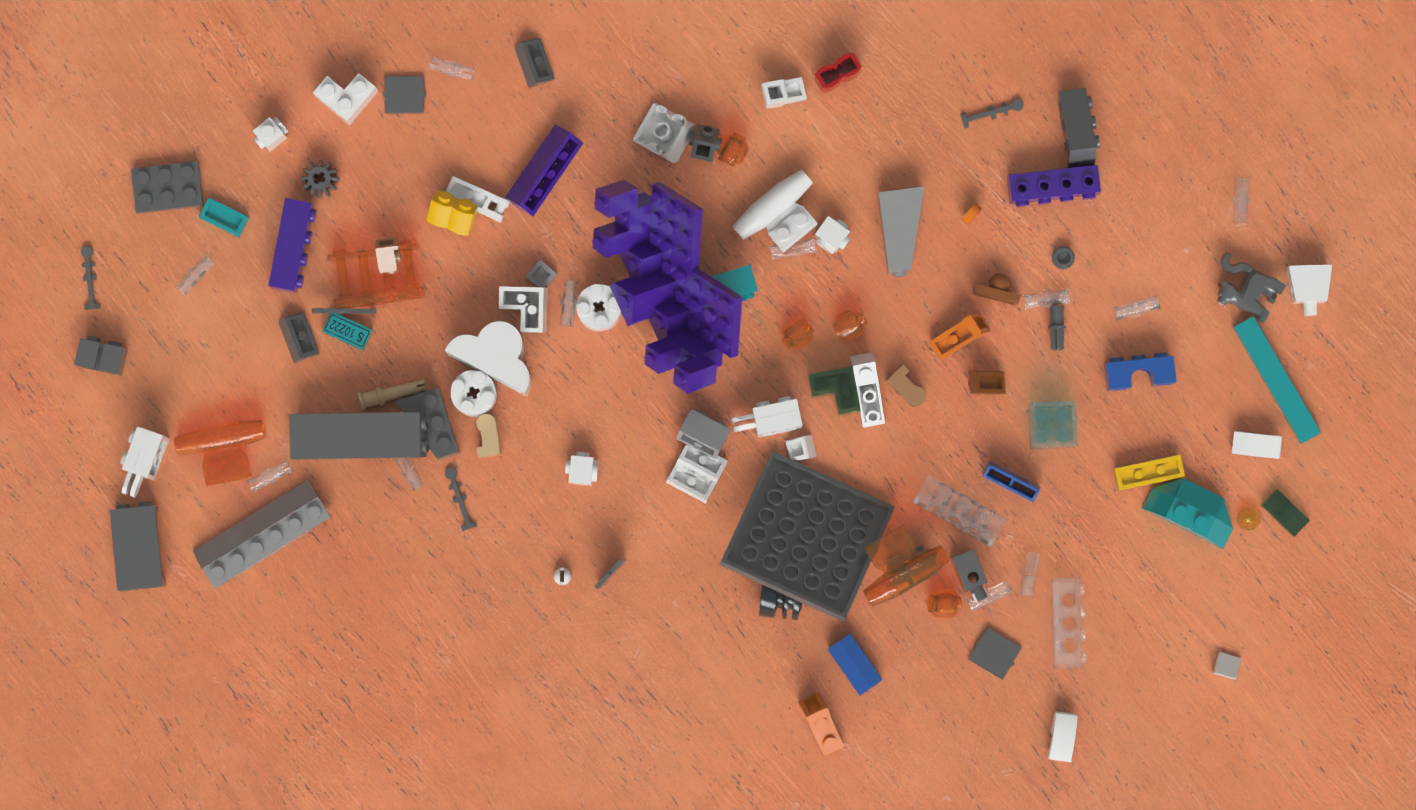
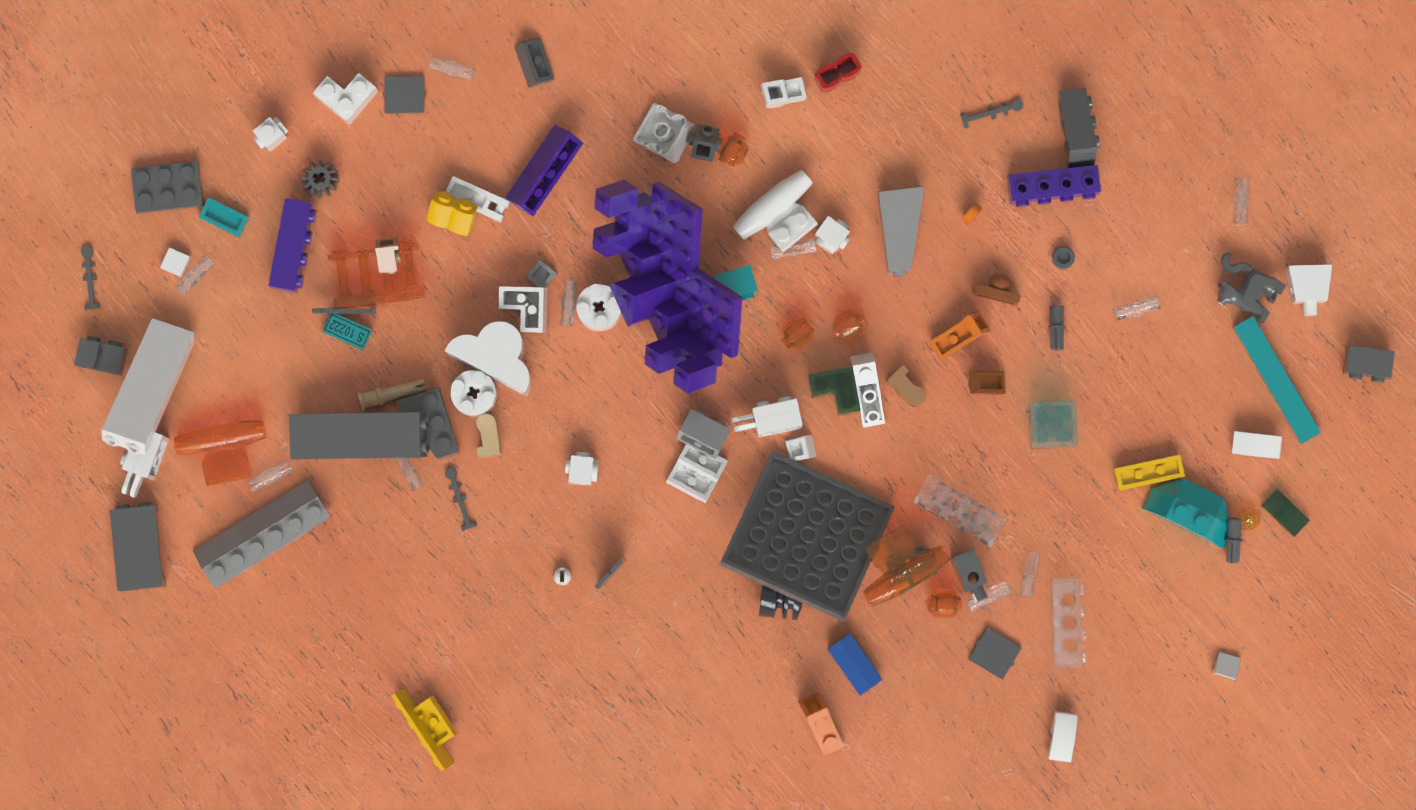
(148, 386): none -> white brick
(175, 262): none -> white tile
(298, 337): dark grey slope -> none
(429, 724): none -> yellow bracket
(1009, 486): blue piece -> none
(1046, 299): clear pin -> none
(1160, 369): blue arch -> none
(1233, 540): none -> dark grey axle
(1368, 362): none -> dark grey piece

